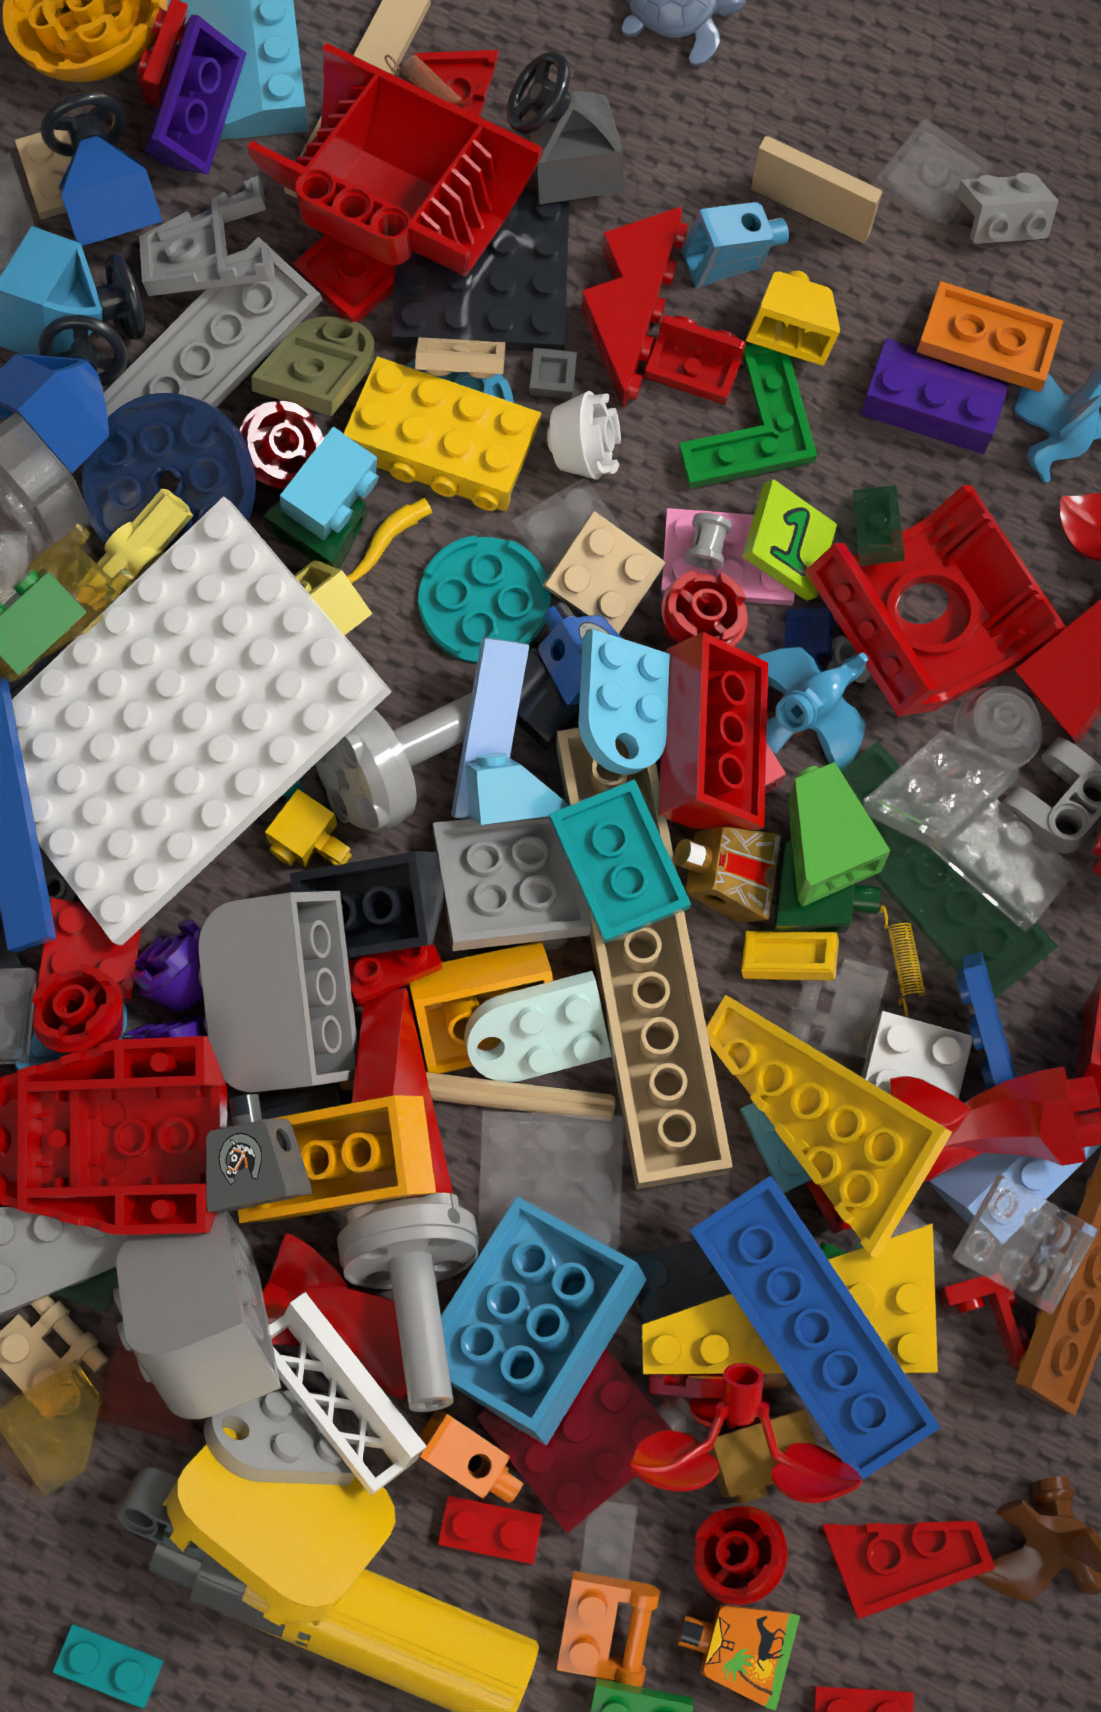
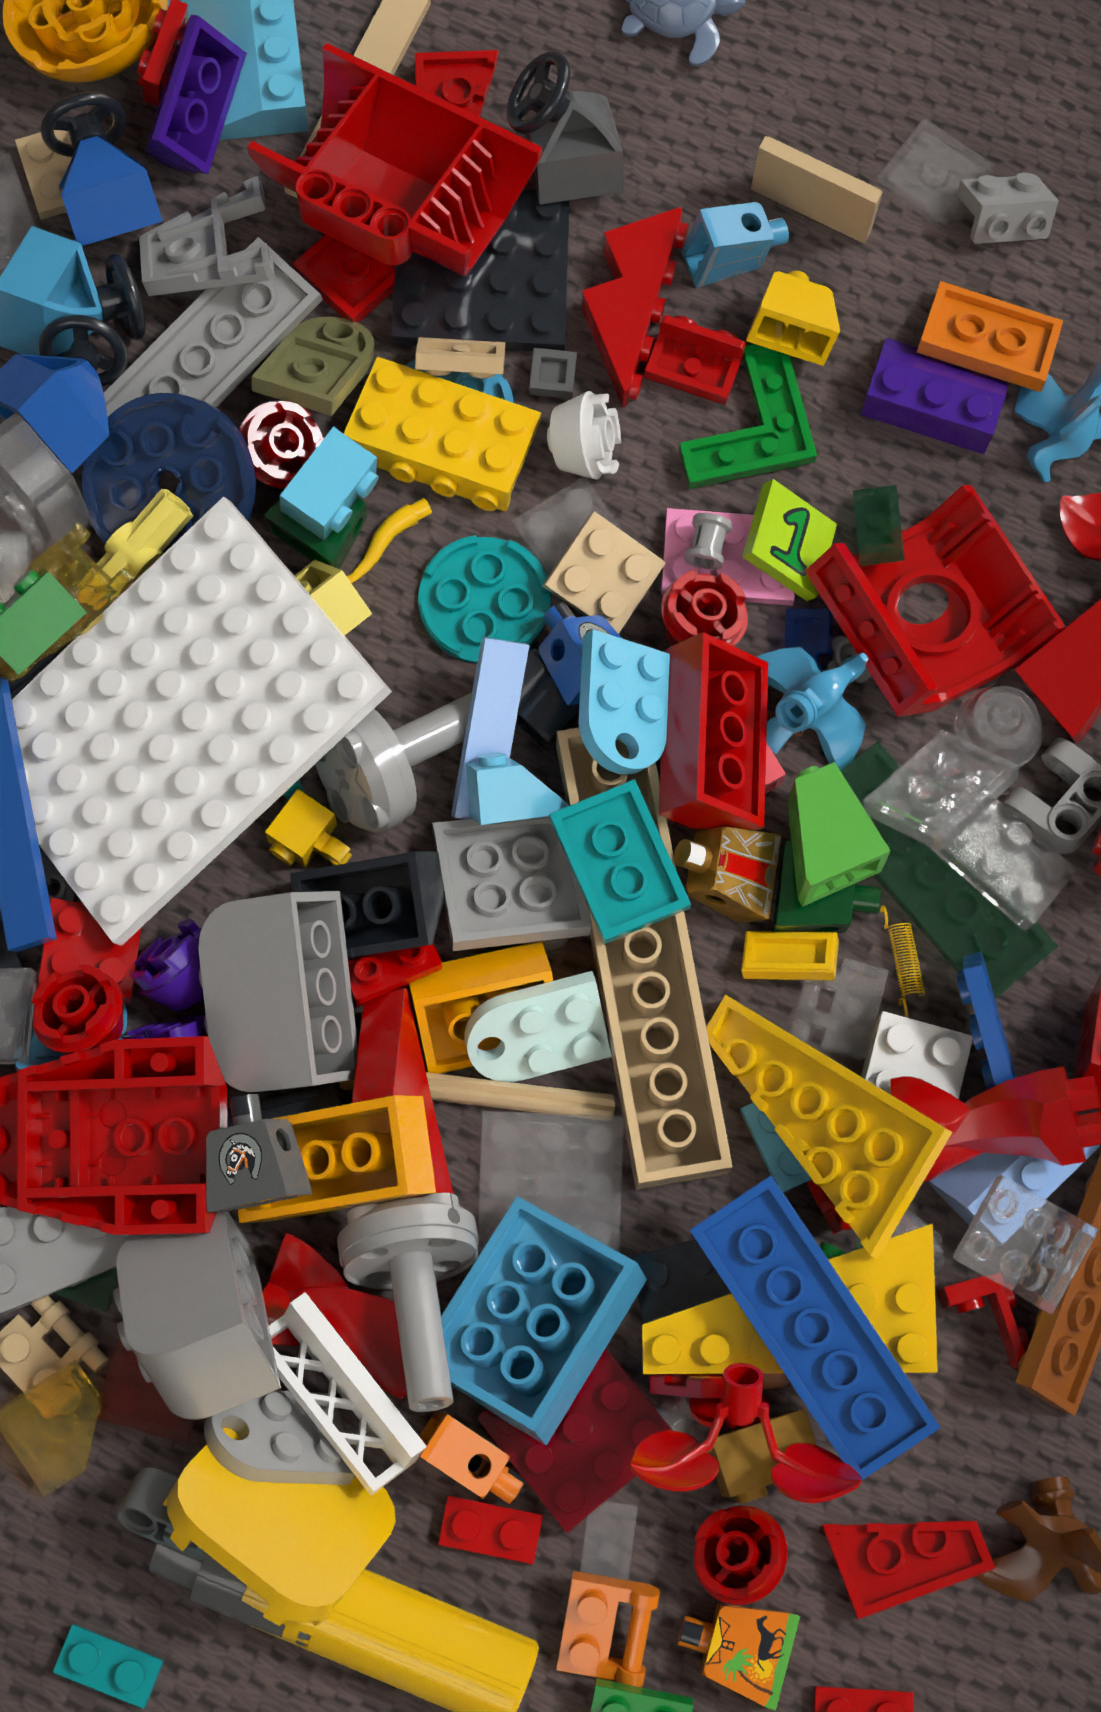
(436, 91): nougat piece -> none

